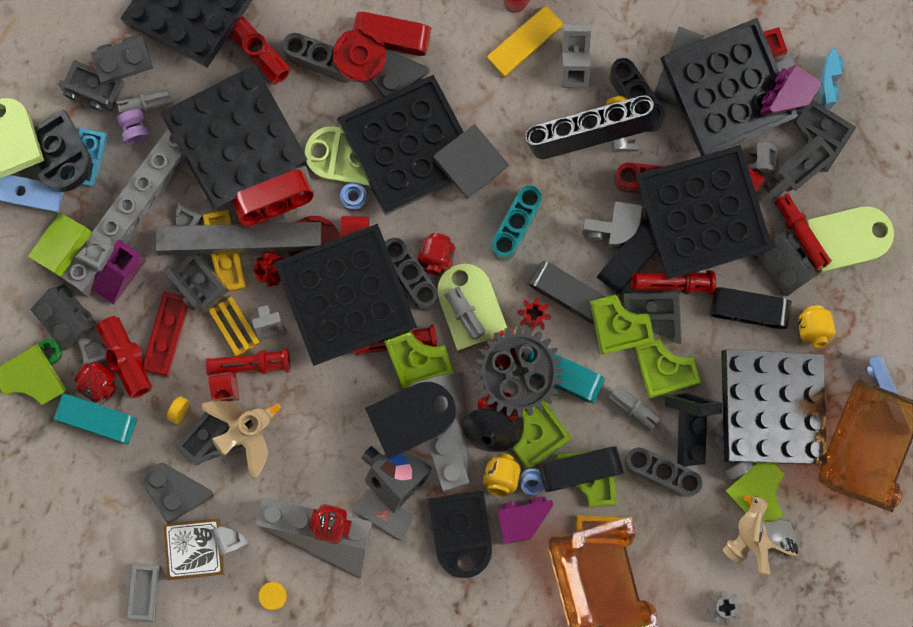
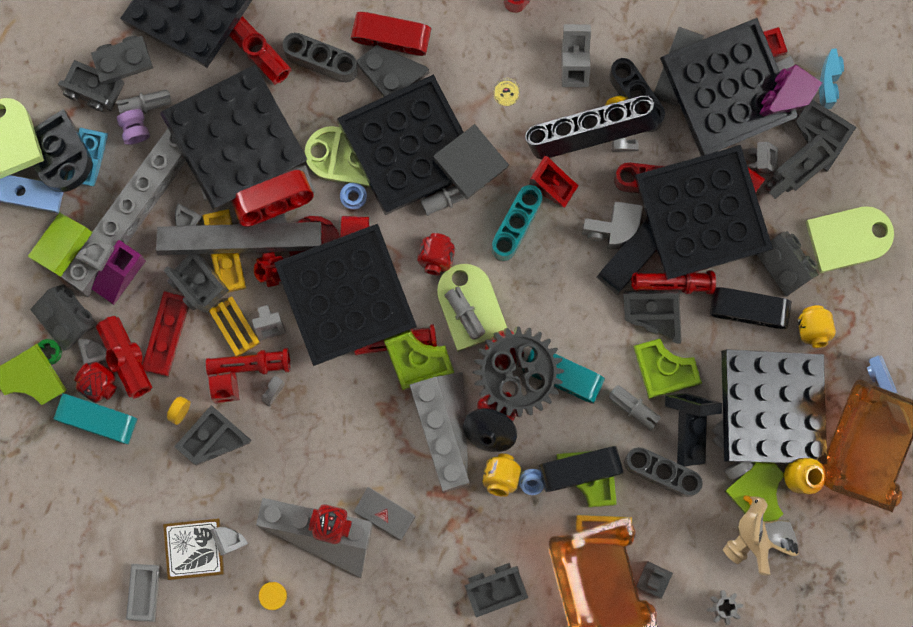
(173, 491): dark grey wing -> none
(244, 429): tan animal -> none
(274, 389): none -> light grey tile
(359, 55): red tile -> none
(394, 478): dark grey torso -> none
(409, 417): black tile -> none
(420, 283): dark grey beam -> none
(441, 200): none -> light grey axle
(461, 531): black tile -> none
(495, 591): none -> dark grey bracket
(506, 92): none -> clear tile
(521, 522): magenta slope -> none
(525, 41): yellow tile -> none
(540, 311): red gear -> none
(540, 436): lime tile -> none
(553, 182): none -> red slope
(565, 290): dark grey beam -> none
(617, 327): lime tile -> none
(654, 579): none -> dark grey tile
(798, 224): red pin -> none
(805, 476): none -> yellow head

